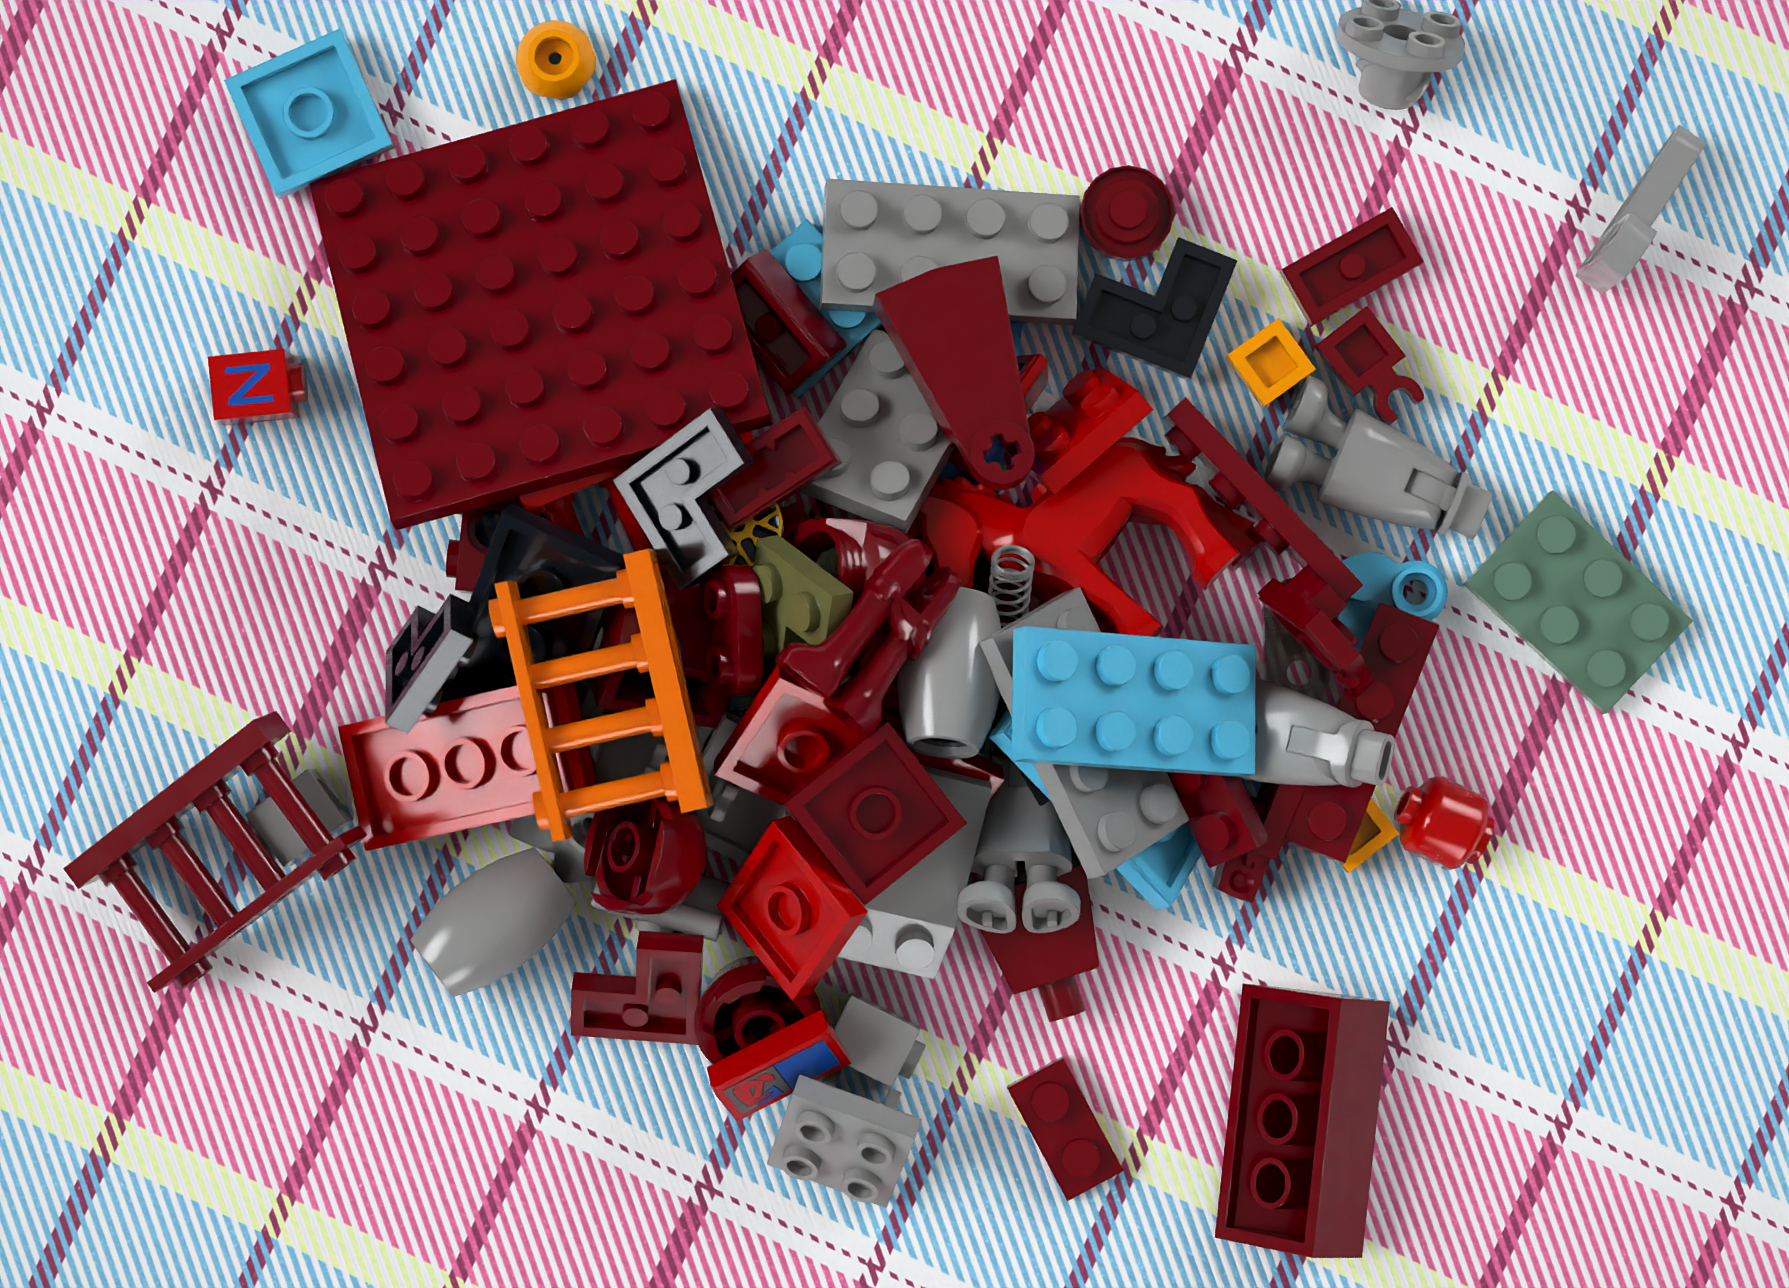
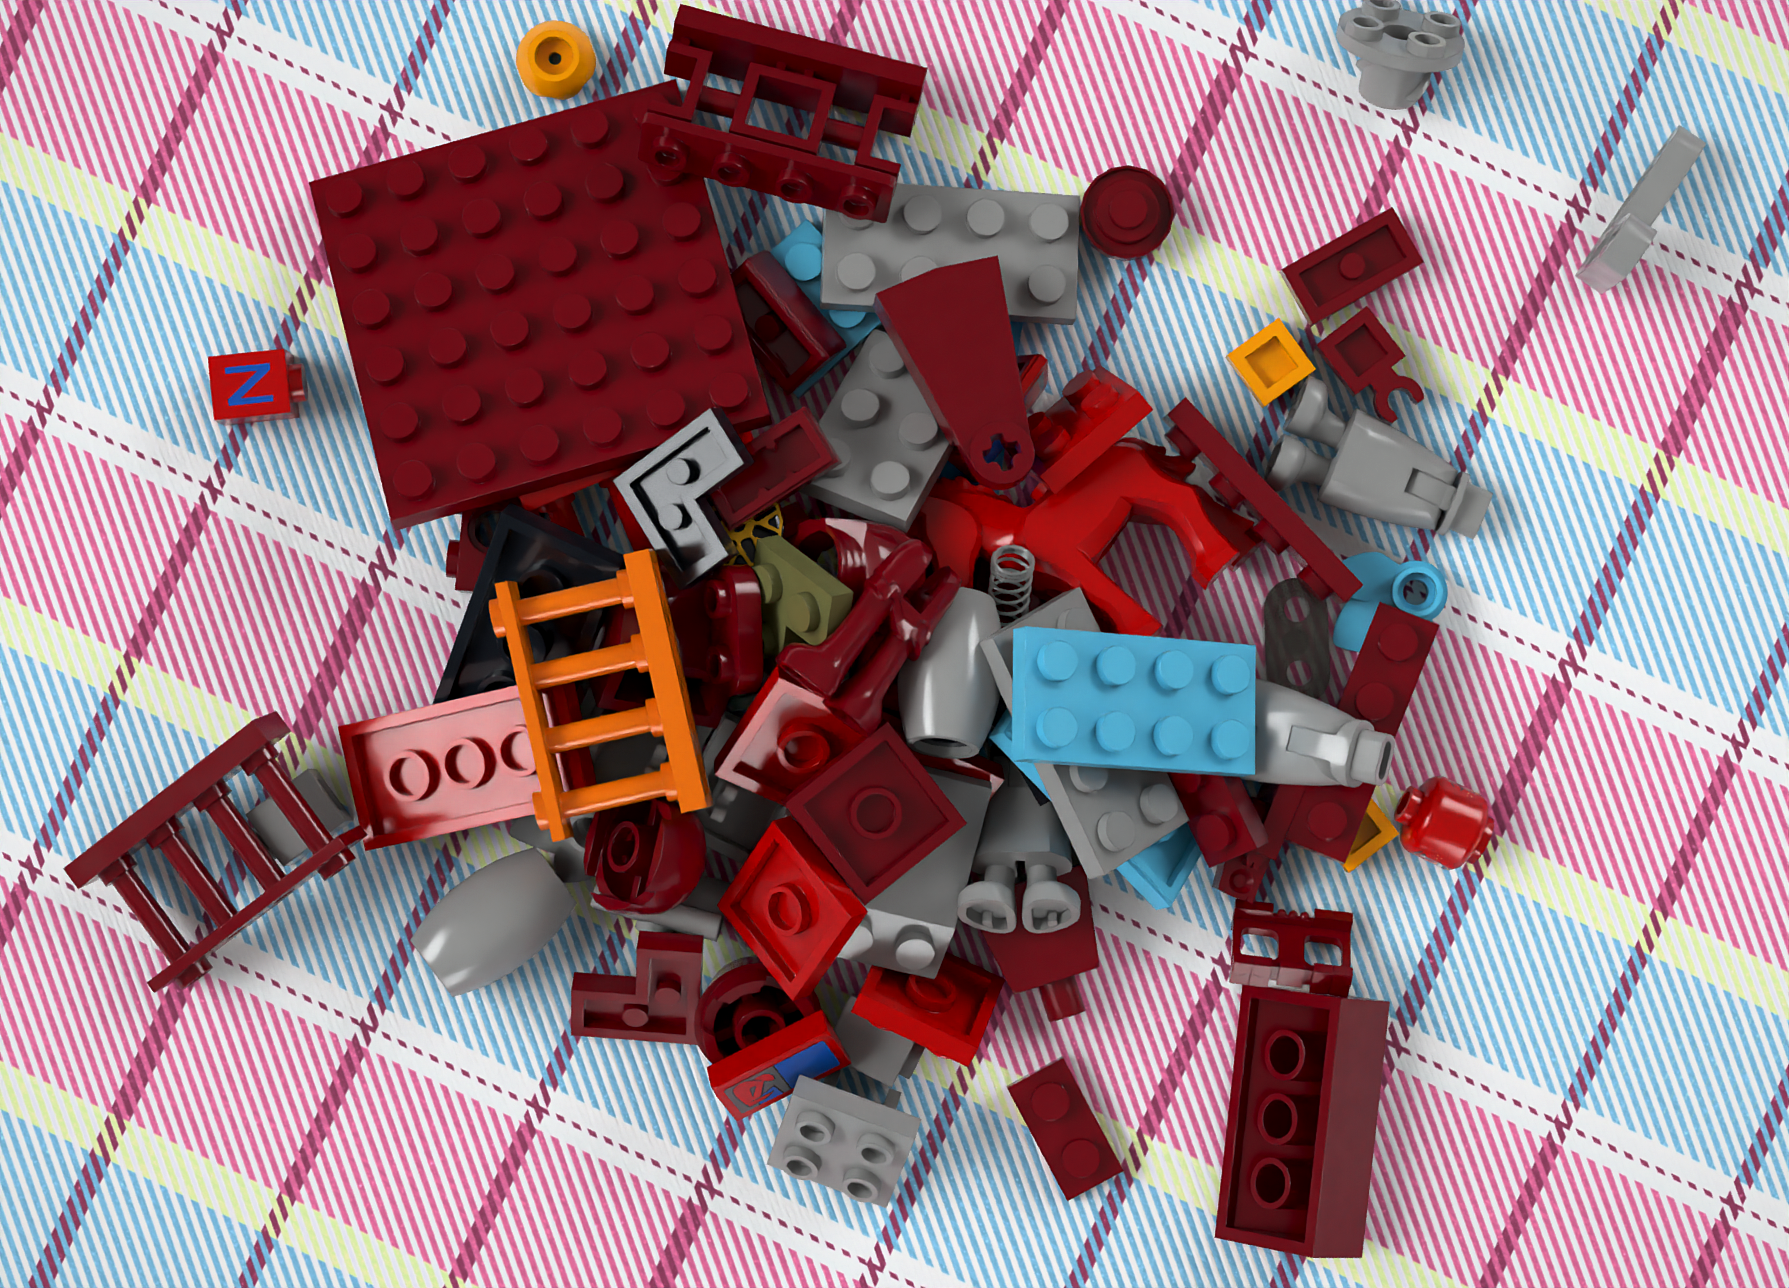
(309, 113): medium azure plate -> none
(424, 658): plate -> none
(791, 73): none -> dark red fence
(937, 1013): none -> red plate
(1161, 328): black plate -> none
(1291, 935): none -> dark red piece
(1309, 612): dark red plate -> none
(1577, 602): sand green plate -> none

